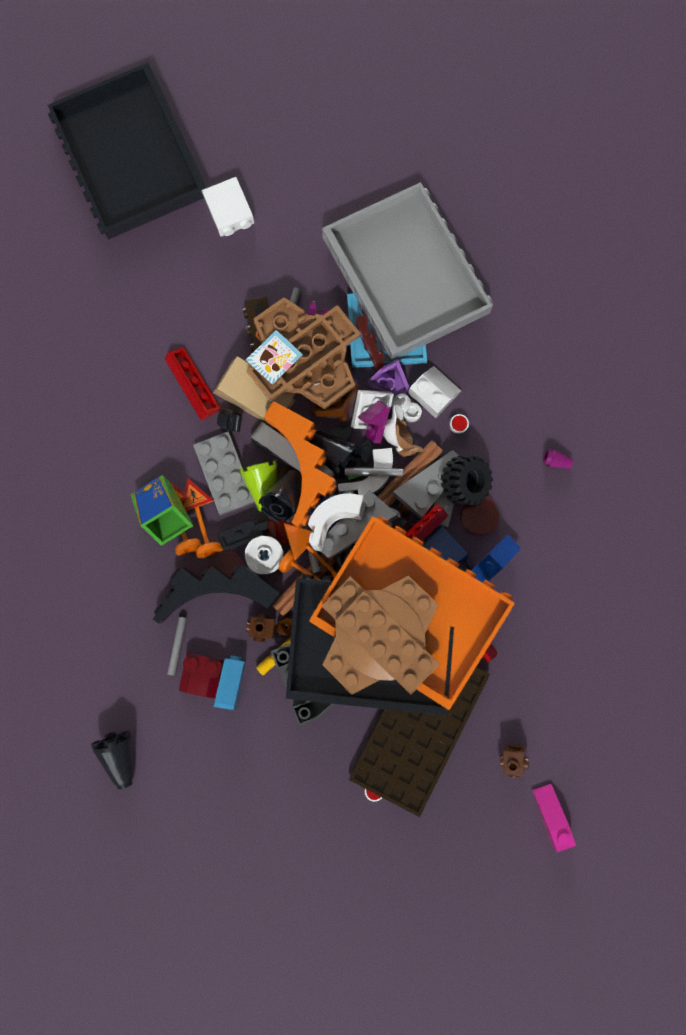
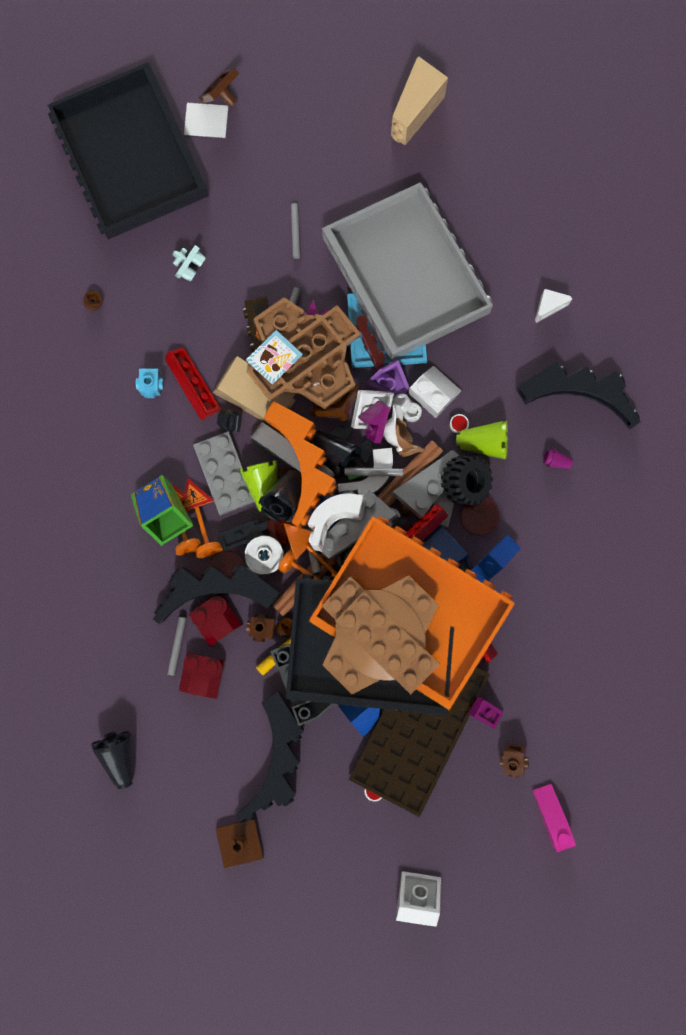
(92, 300): none -> reddish brown tile
(150, 383): none -> medium azure brick
(194, 256): none -> light aqua hips
(206, 120): none -> white sticker
(215, 619): none -> dark red slope
(219, 88): none -> reddish brown tile
(228, 207): white brick -> none
(230, 683): dark azure slope -> none
(239, 843): none -> reddish brown tile
(276, 786): none -> black arch
(295, 230): none -> light grey bar
(361, 718): none -> blue slope
(419, 99): none -> tan slope
(419, 899): none -> white slope
(485, 440): none -> lime cone
(486, 712): none -> magenta slope
(550, 303): none -> white slope
(582, 383): none -> black arch

